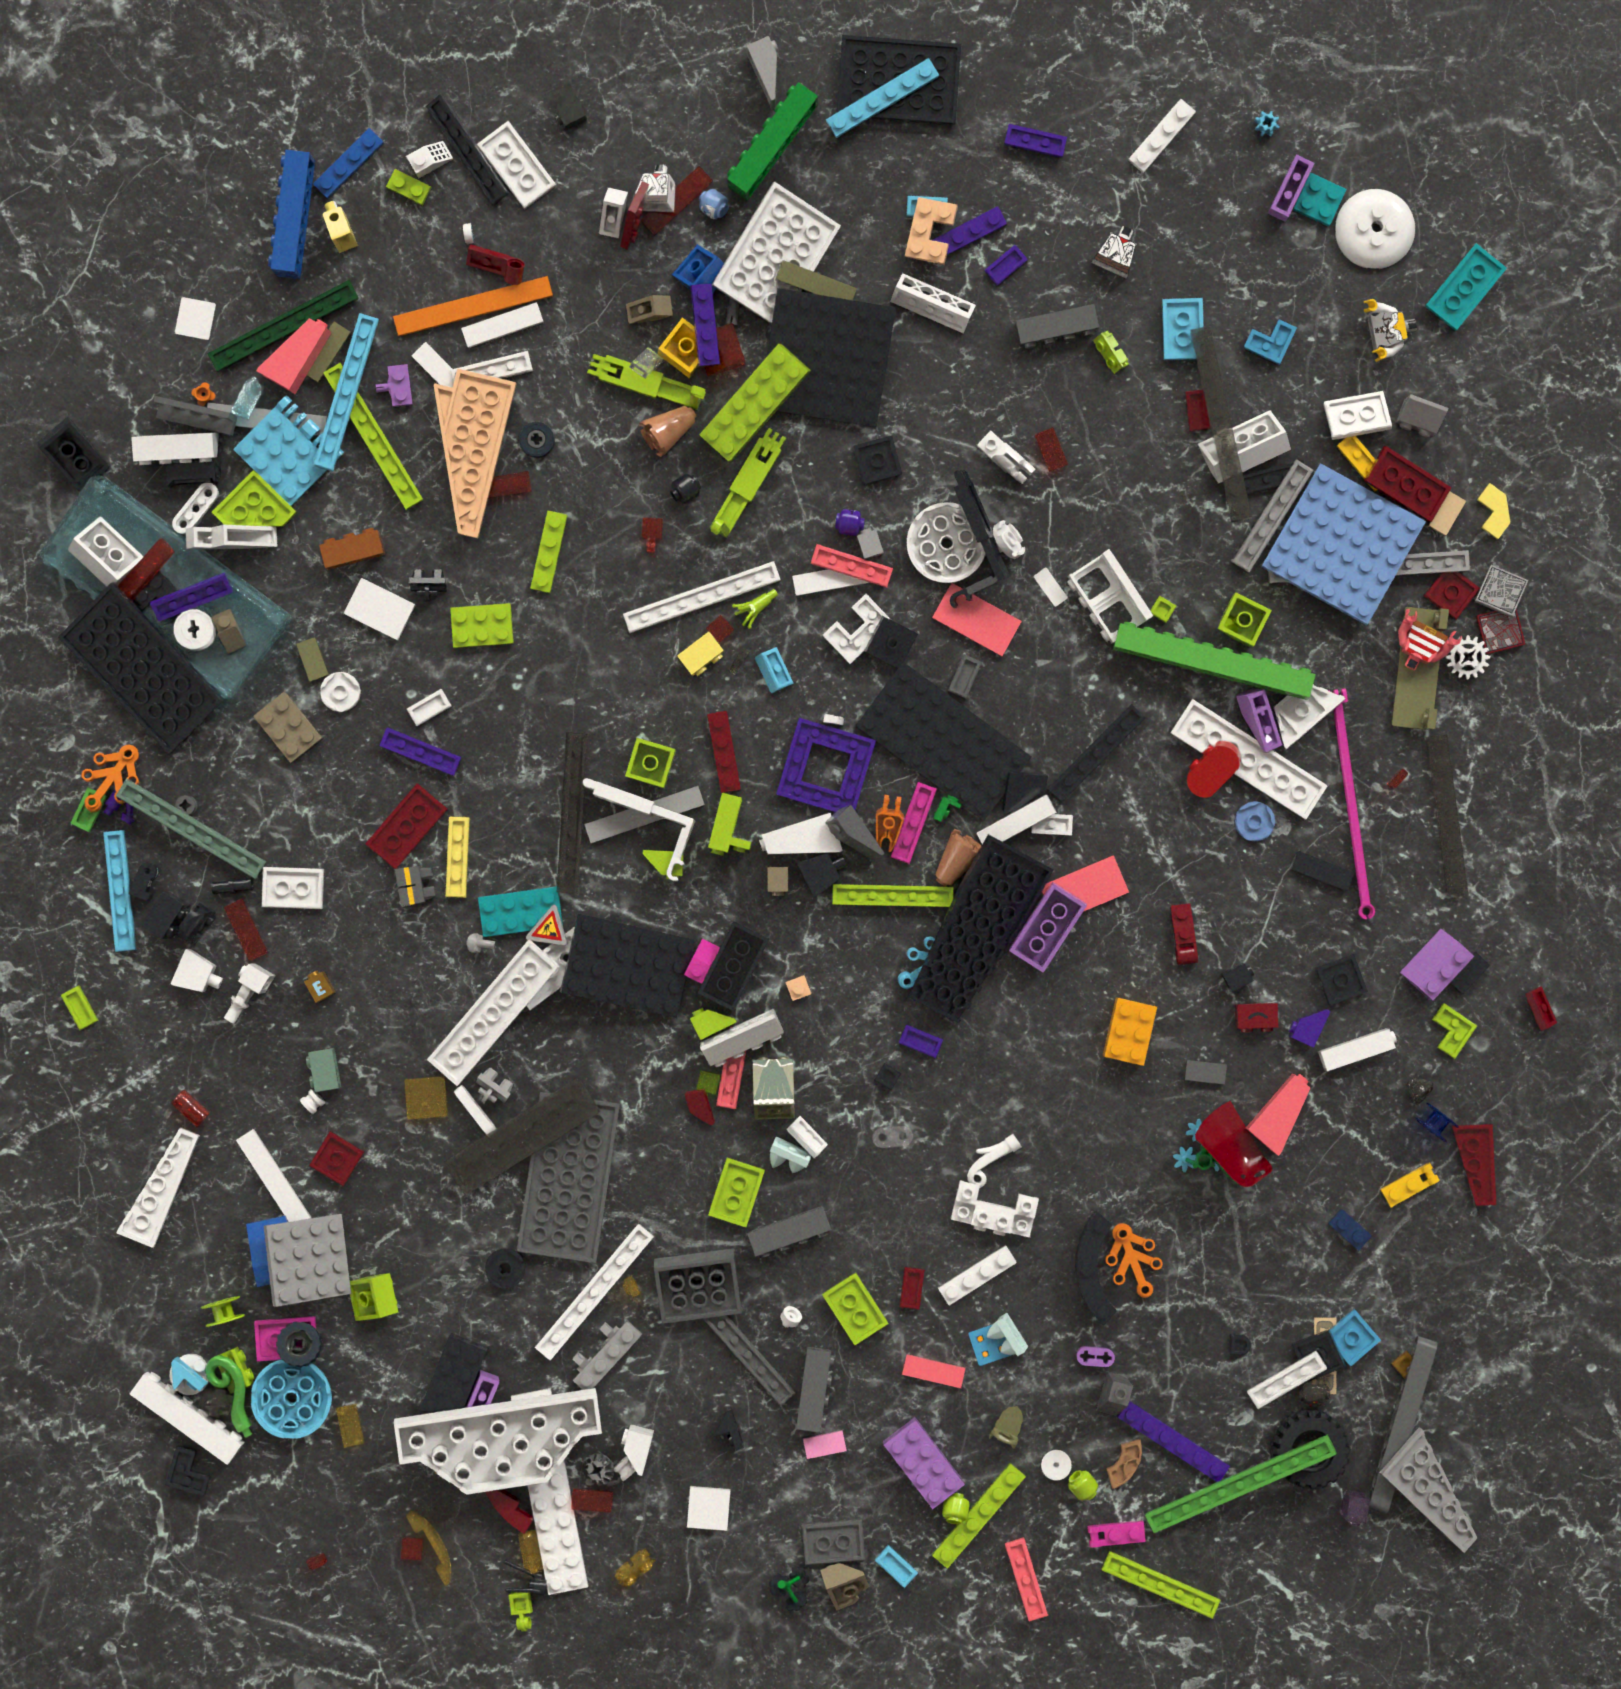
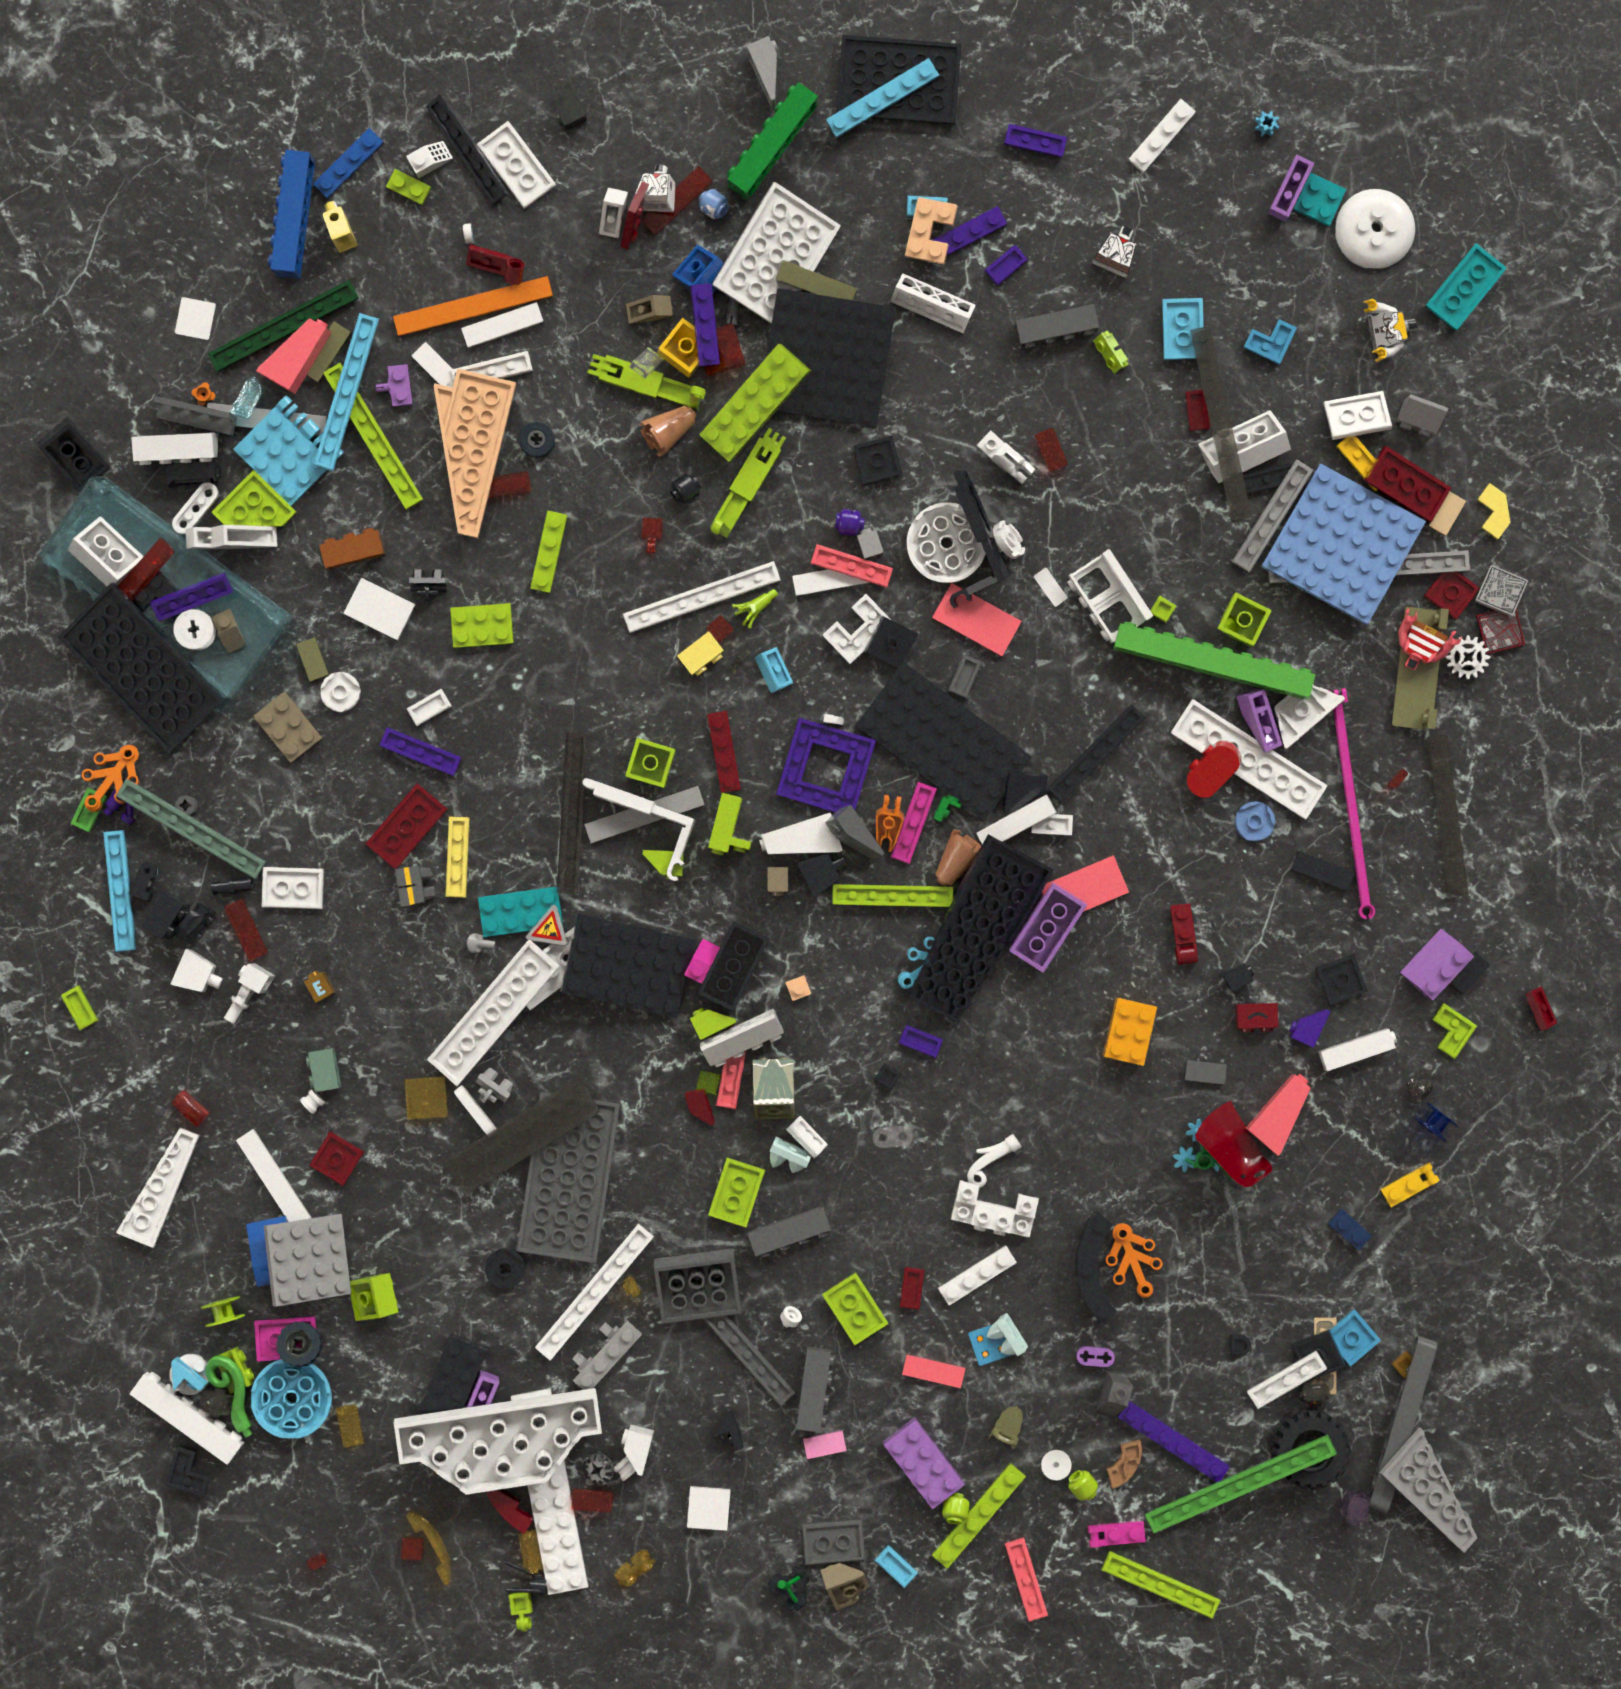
(1477, 1154): dark red wing -> none

